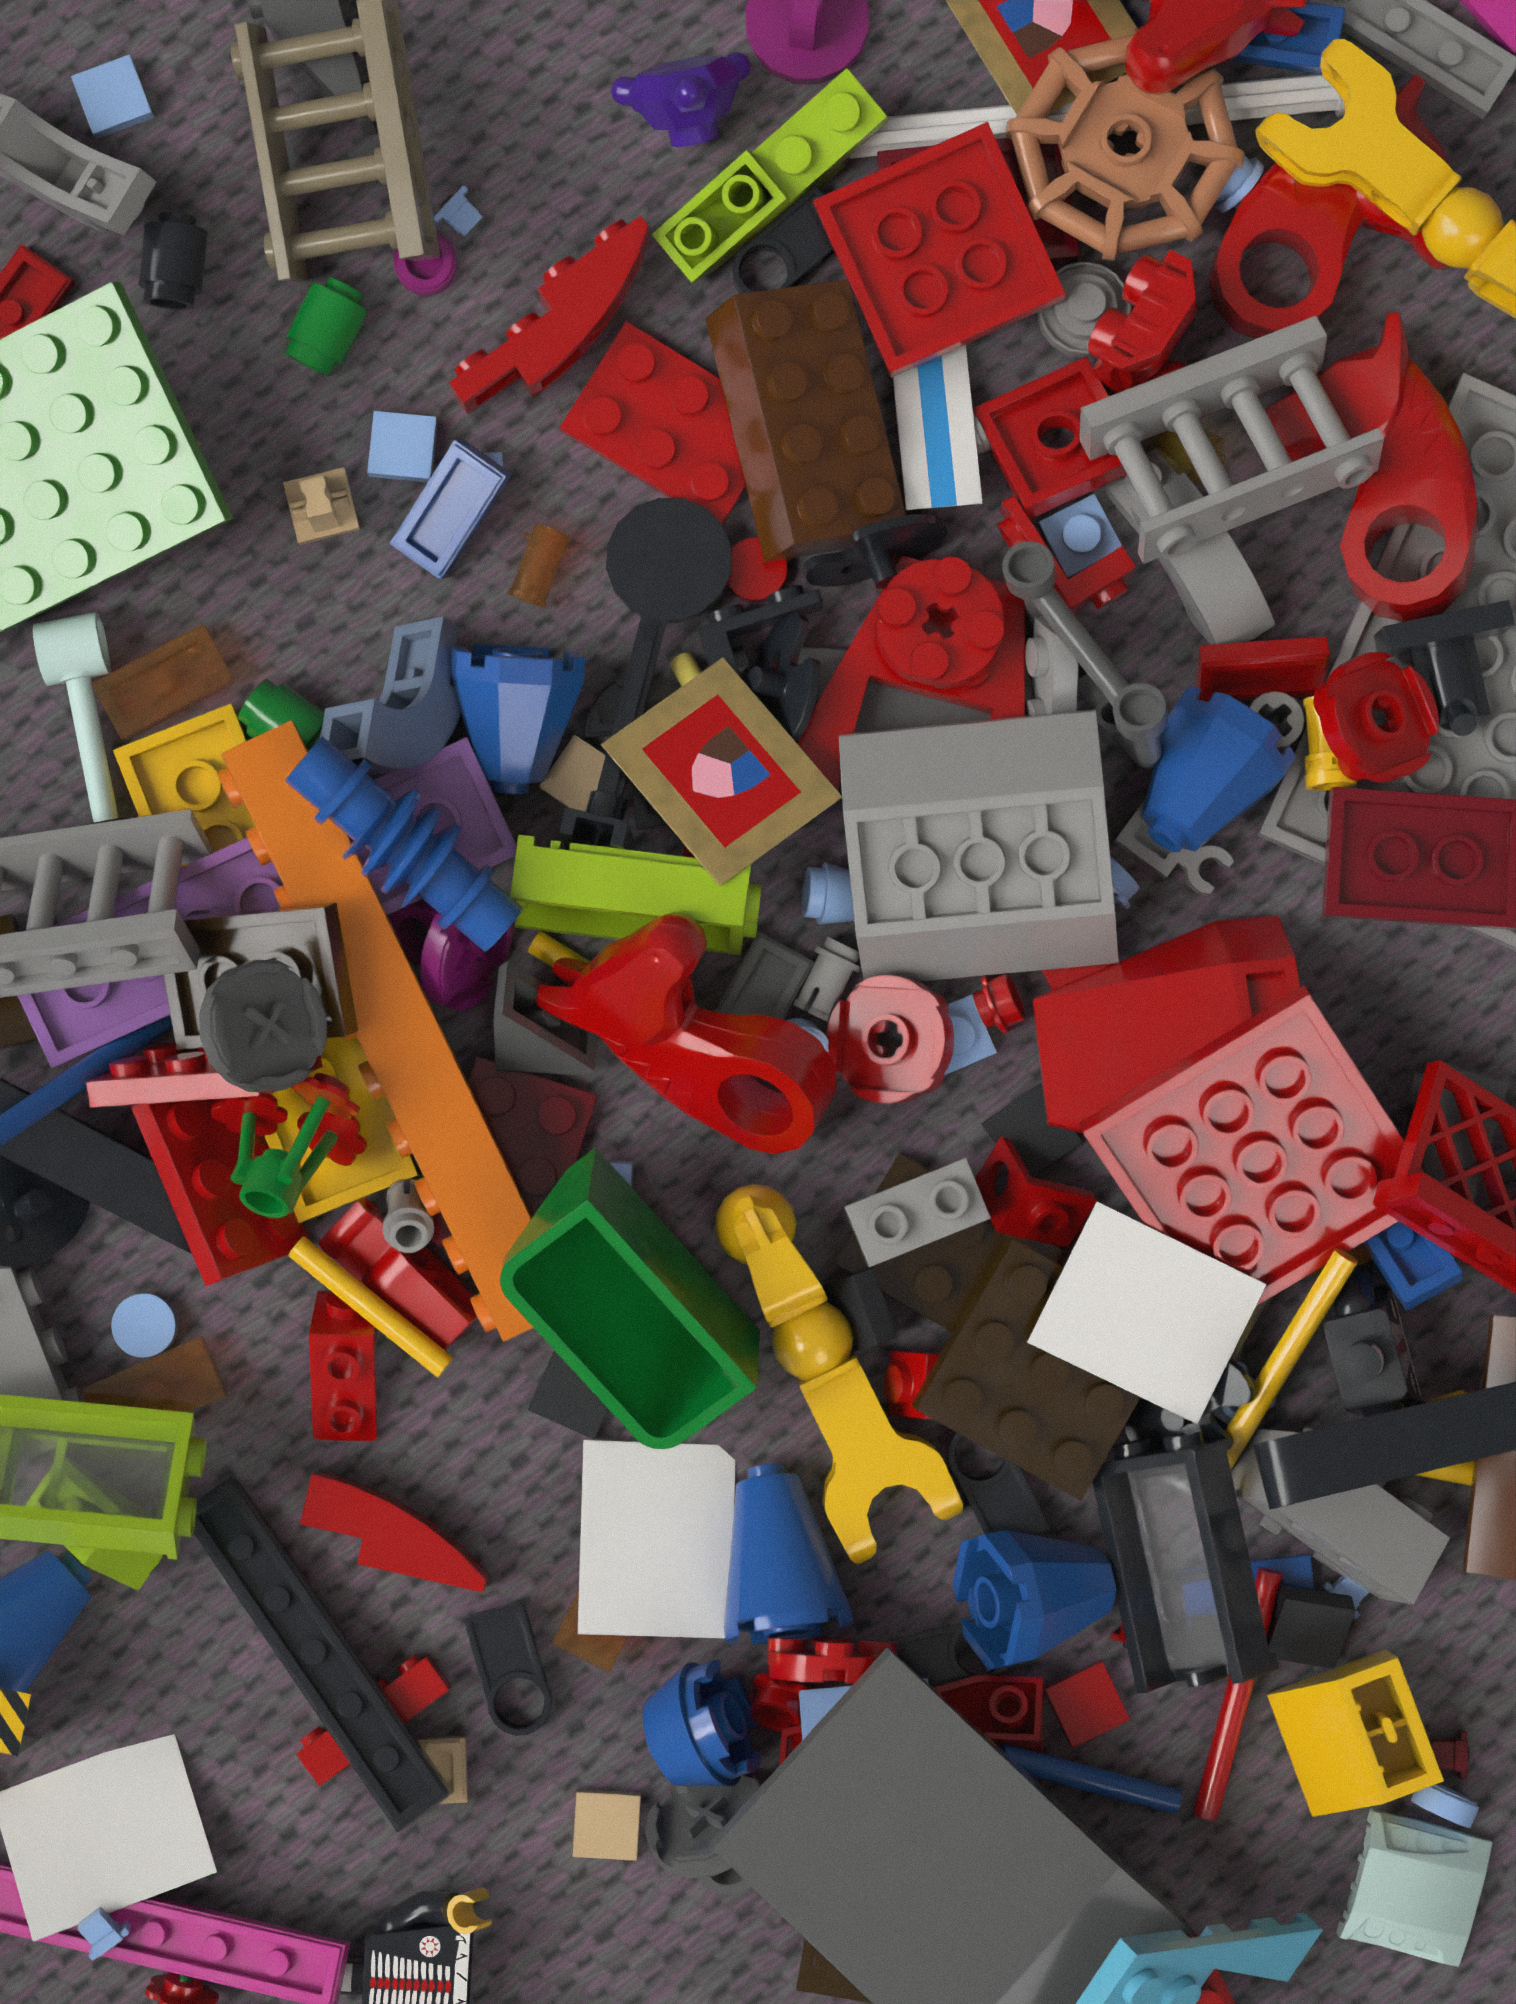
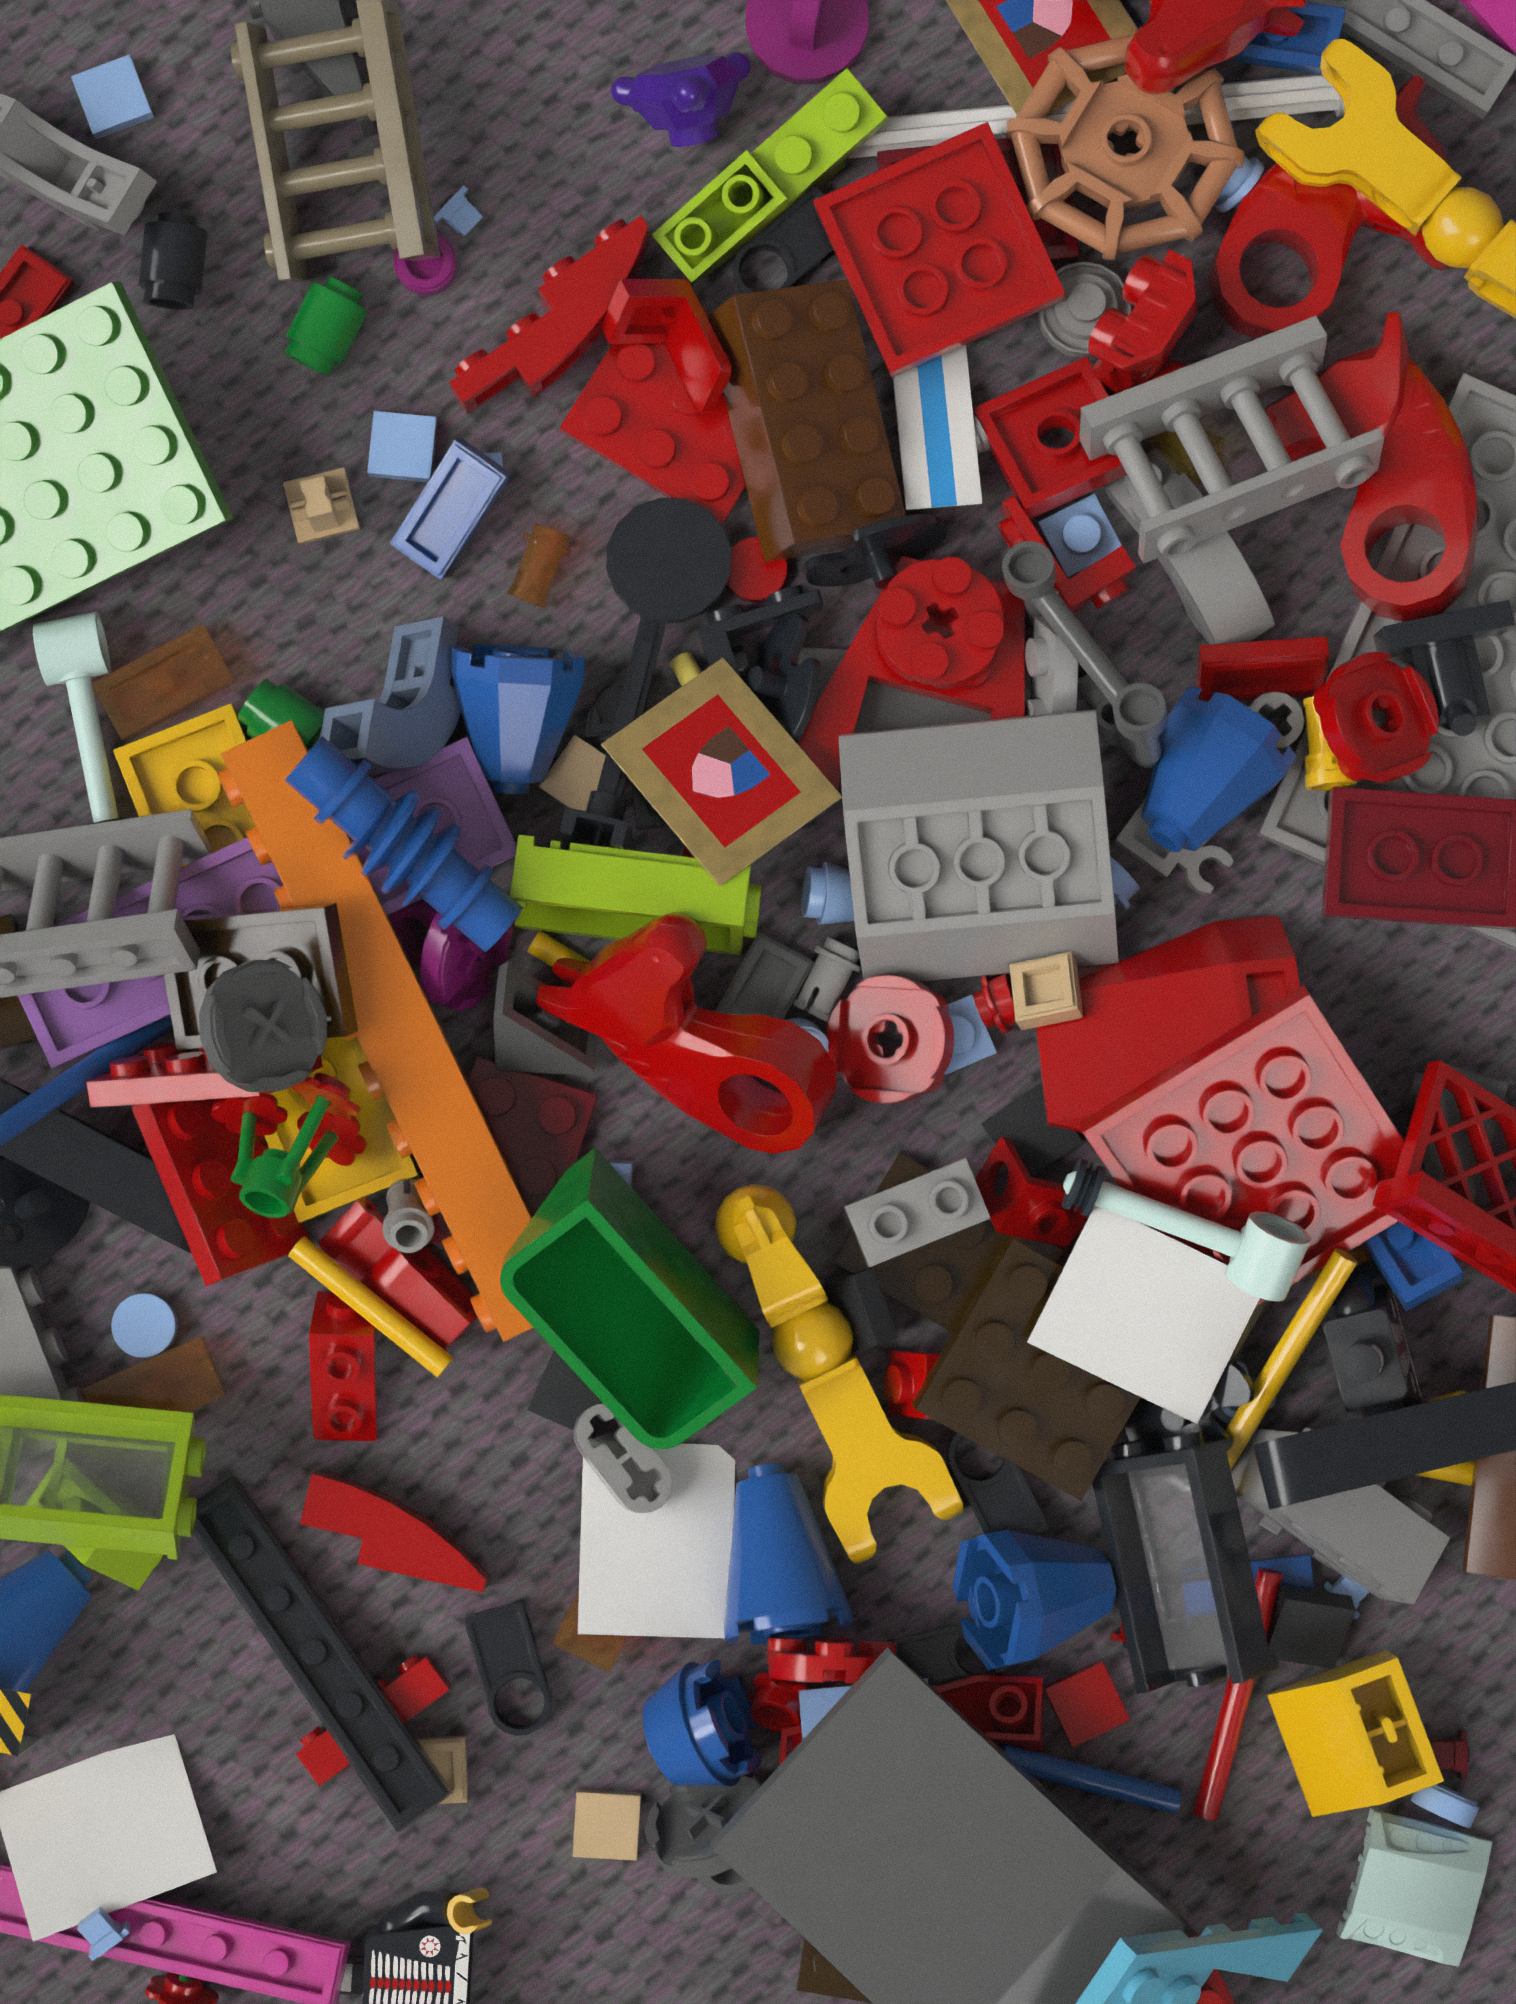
(610, 1469): none -> light grey beam
(671, 315): none -> red bracket
(1046, 991): none -> tan tile
(1261, 1255): none -> light aqua piece

